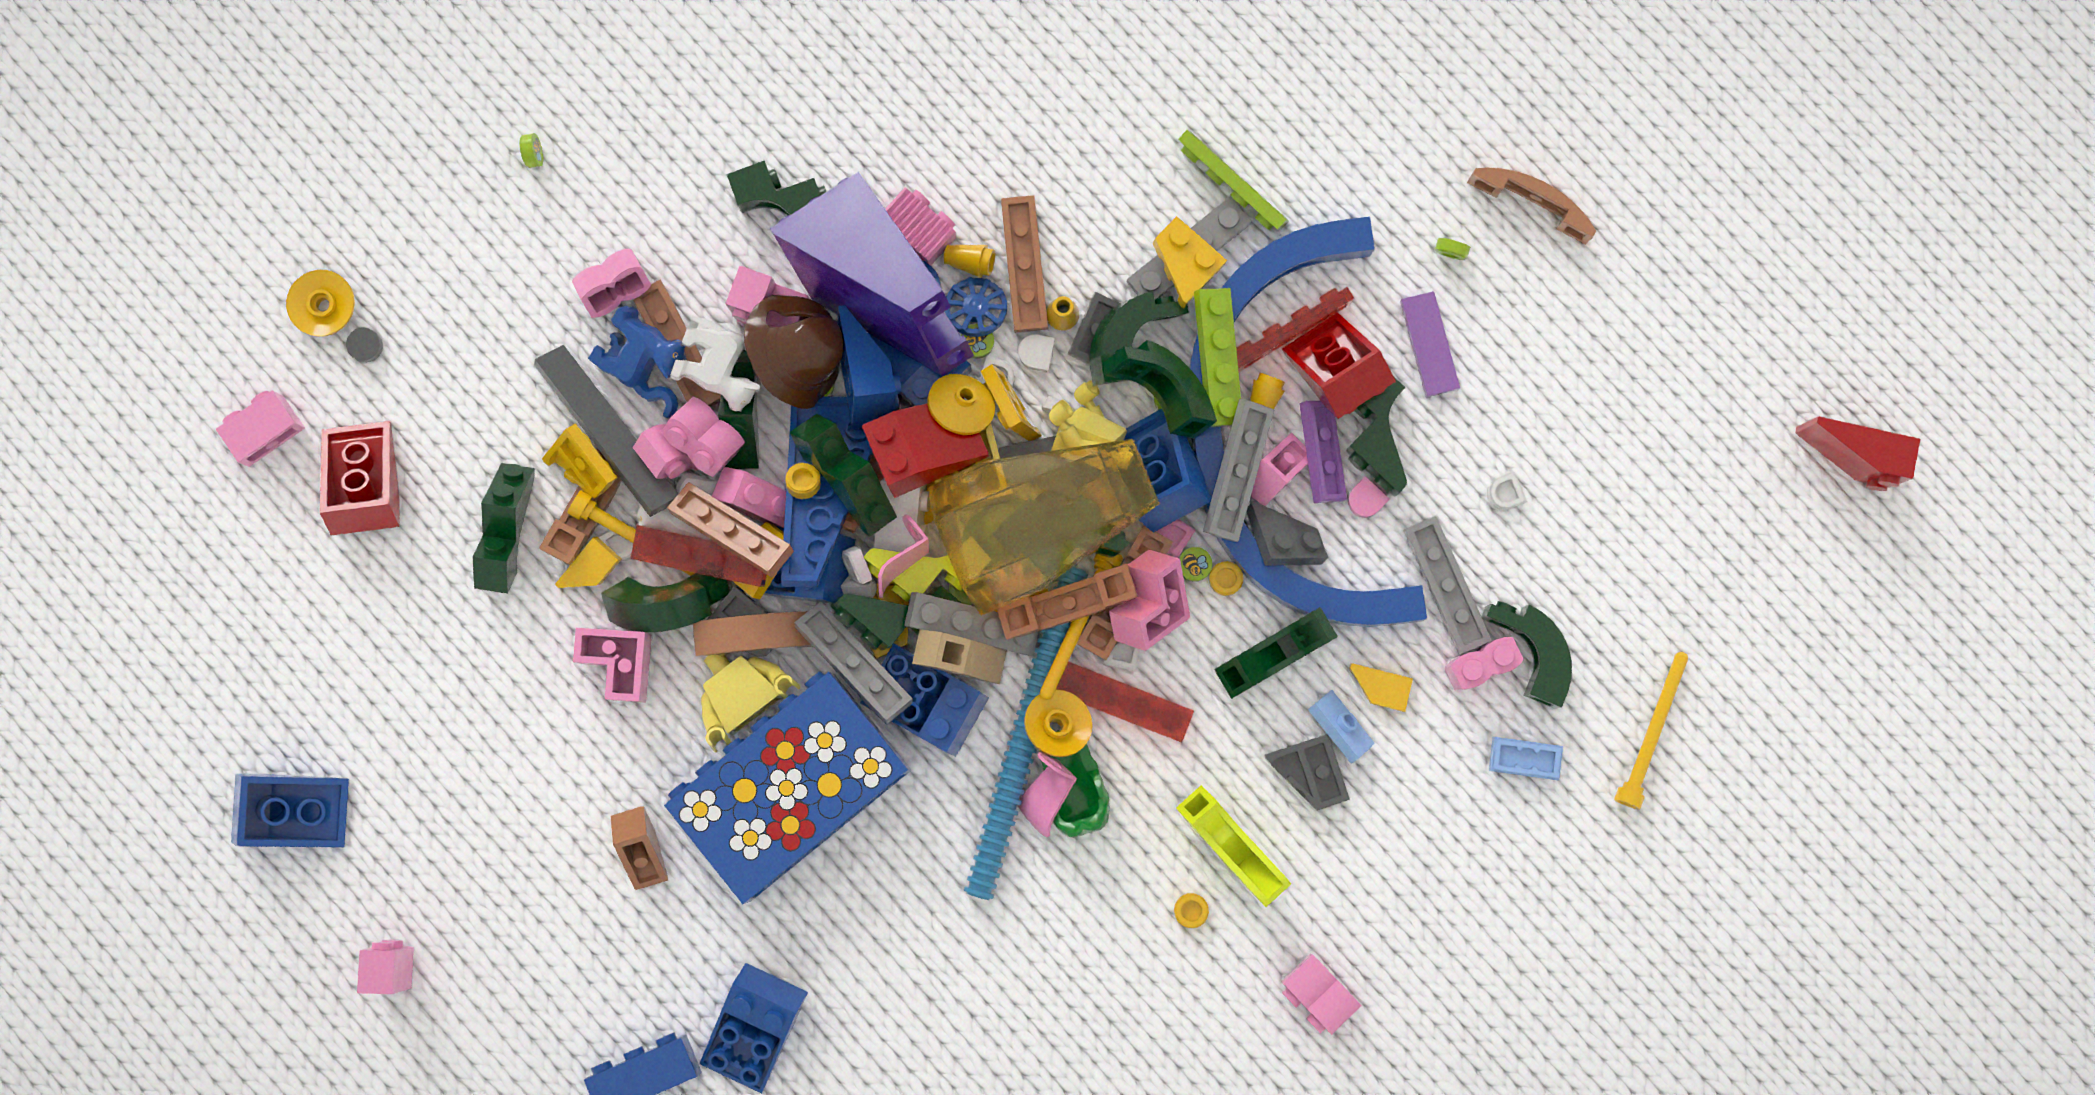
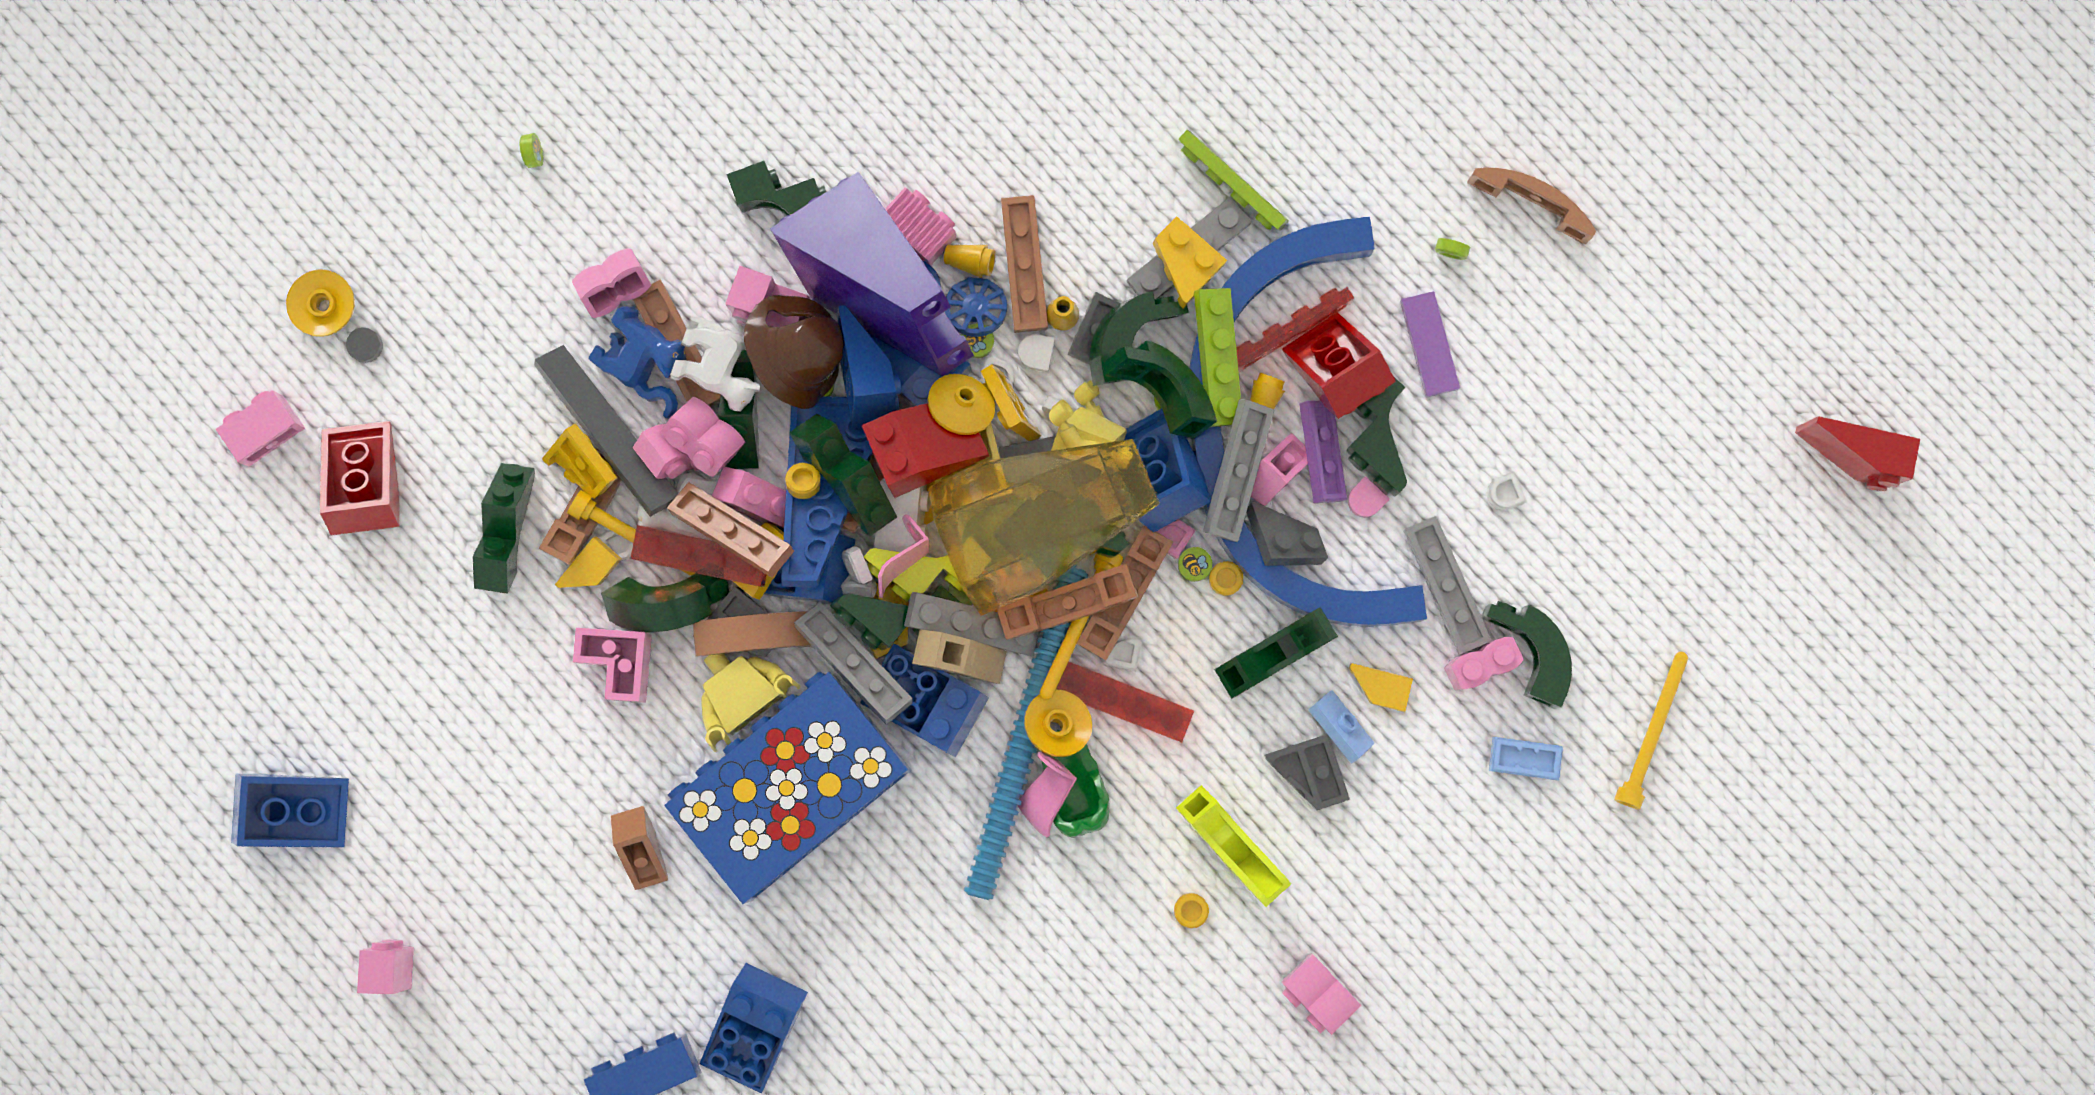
(1159, 604): bright pink brick -> none

